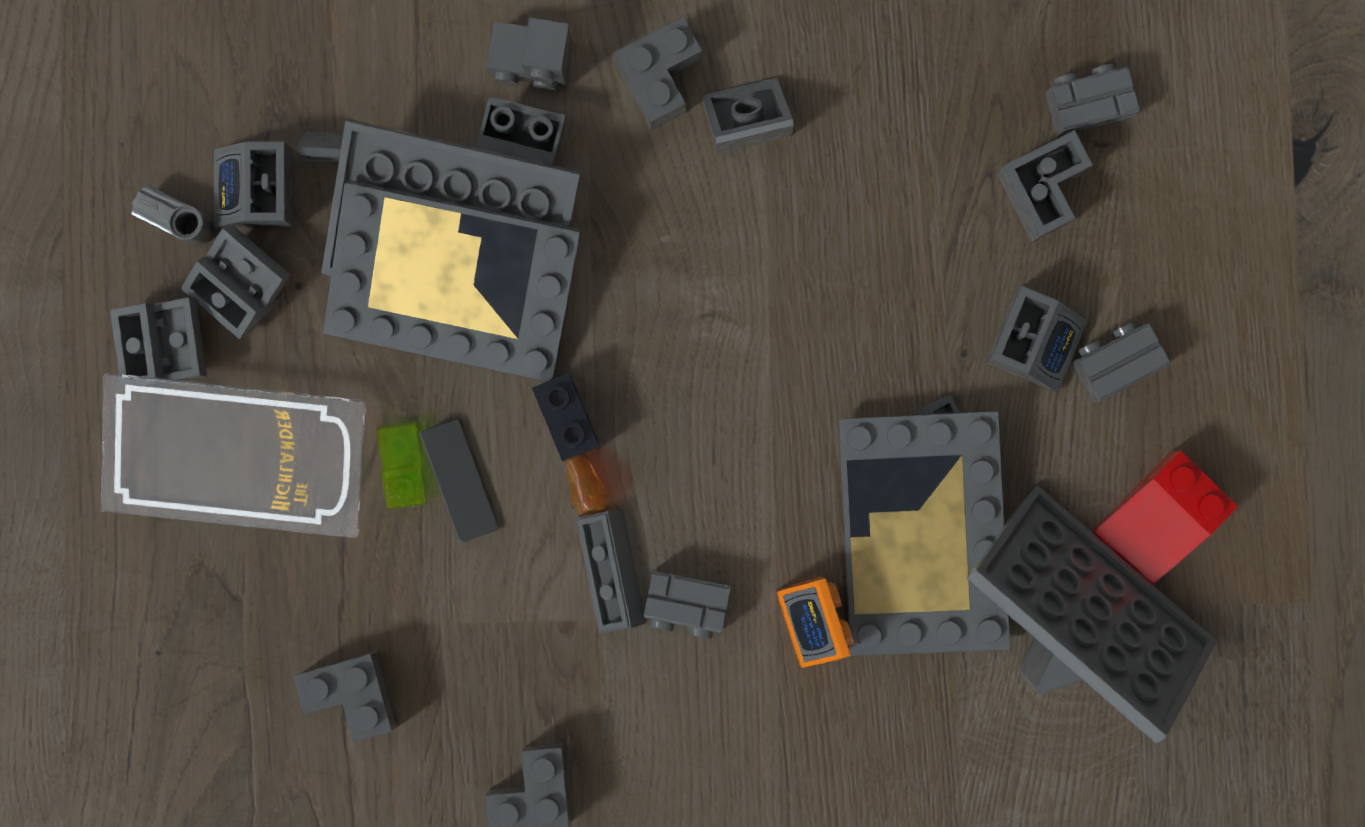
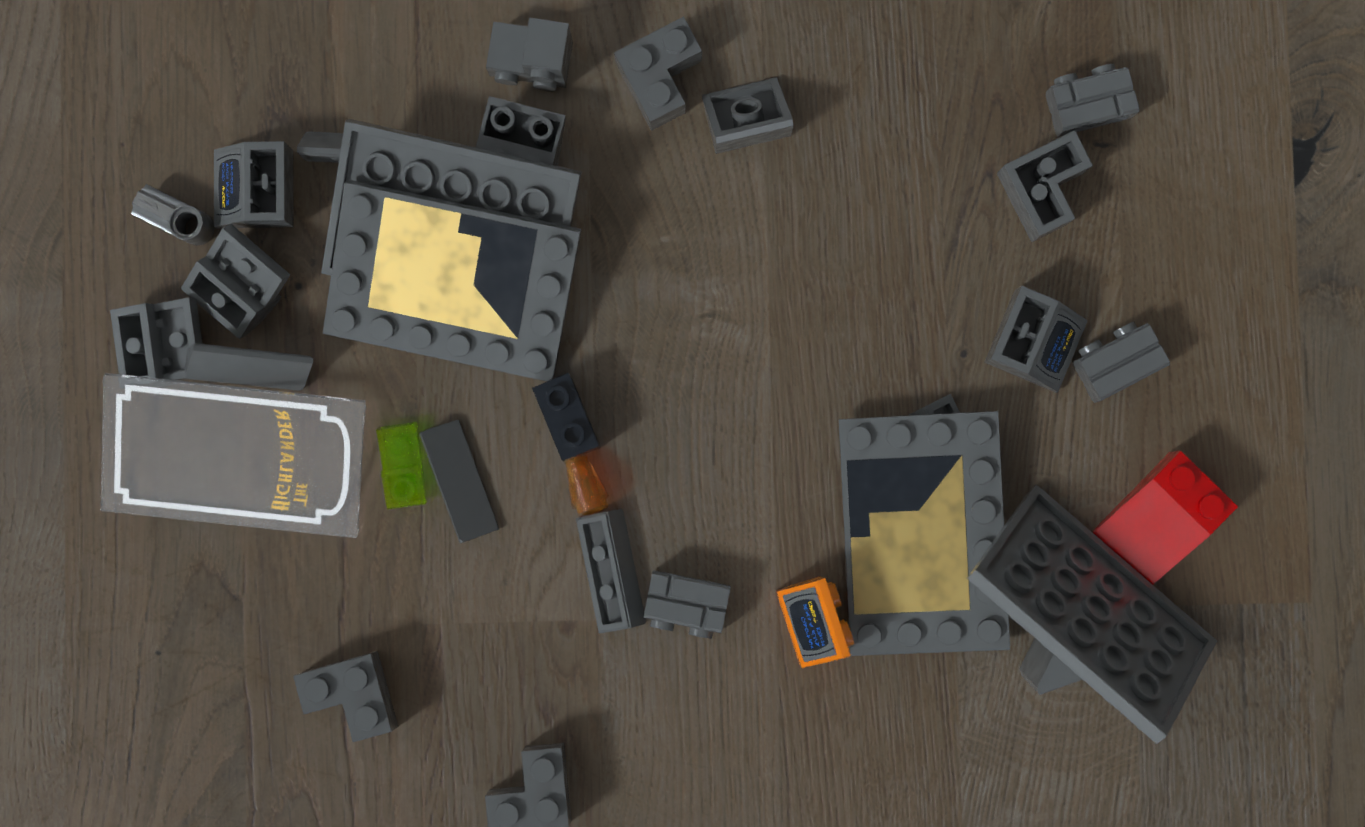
(247, 366): none -> dark grey slope

